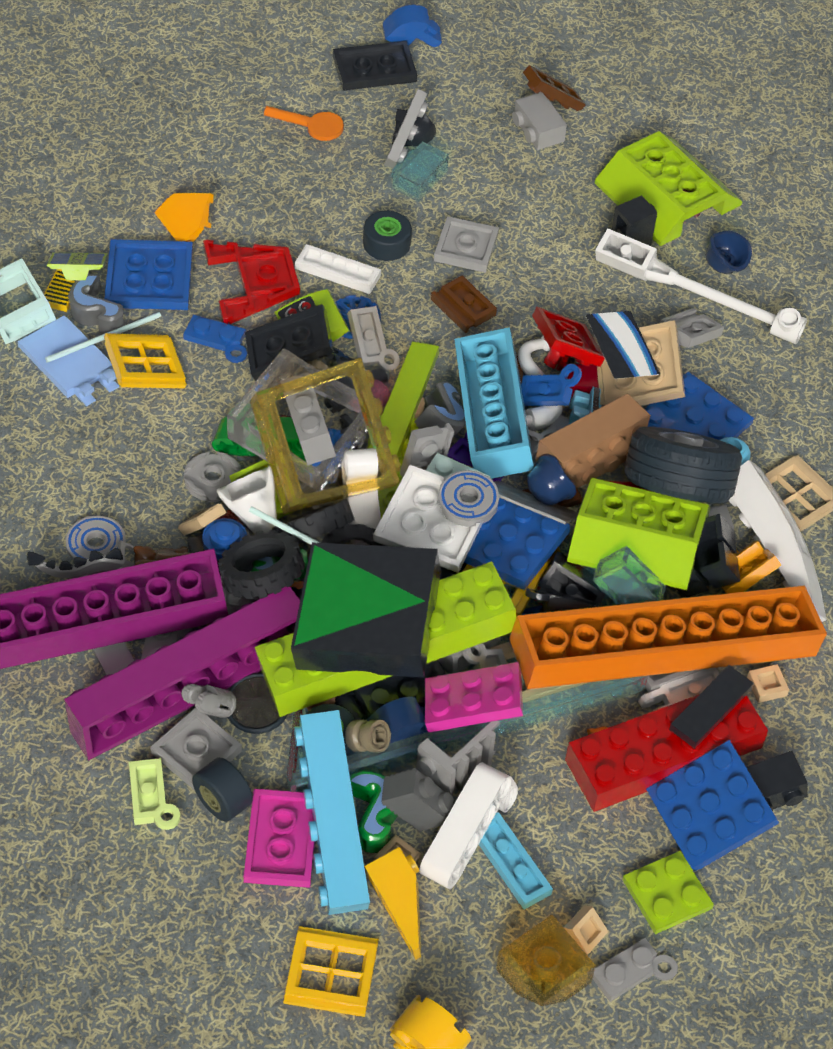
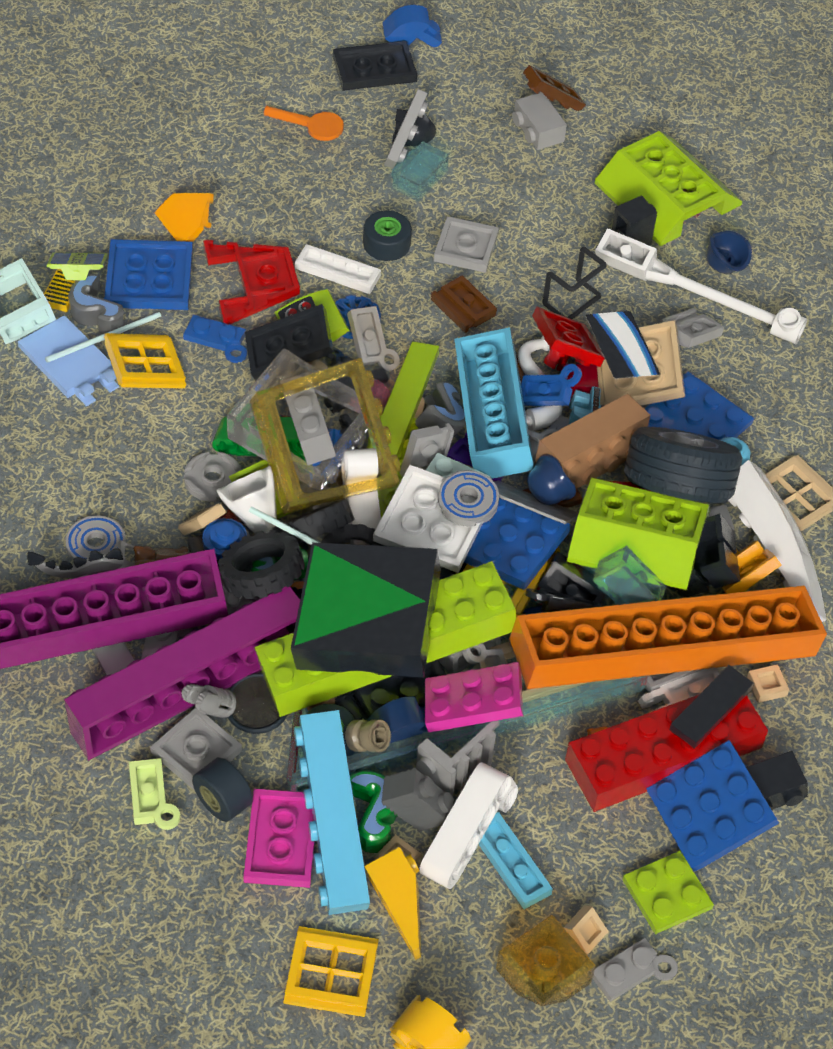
(583, 250): none -> black piece

